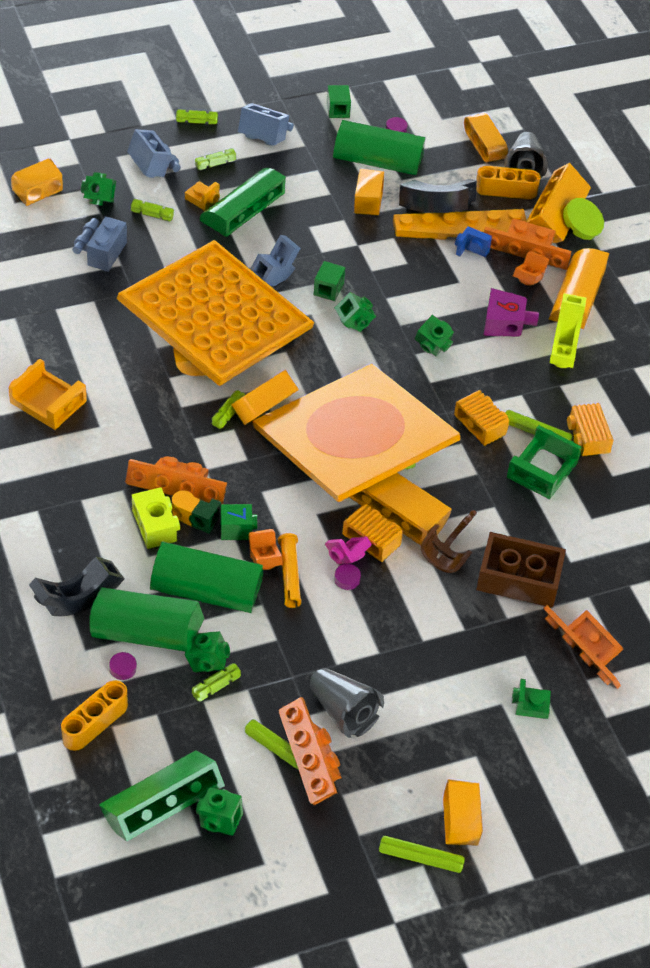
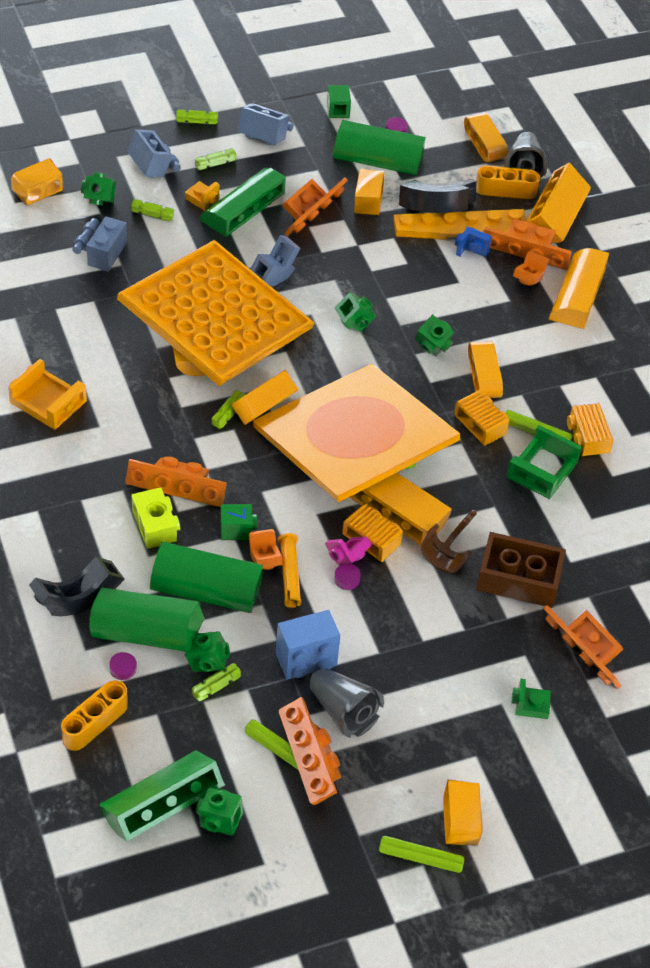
(196, 511): leg -> none
(307, 201): none -> orange bracket
(307, 644): none -> medium blue brick
(329, 281): green brick -> none
(485, 368): none -> light orange beam
(507, 314): magenta torso -> none
(567, 331): neon yellow arch -> none
(583, 218): lime tile -> none

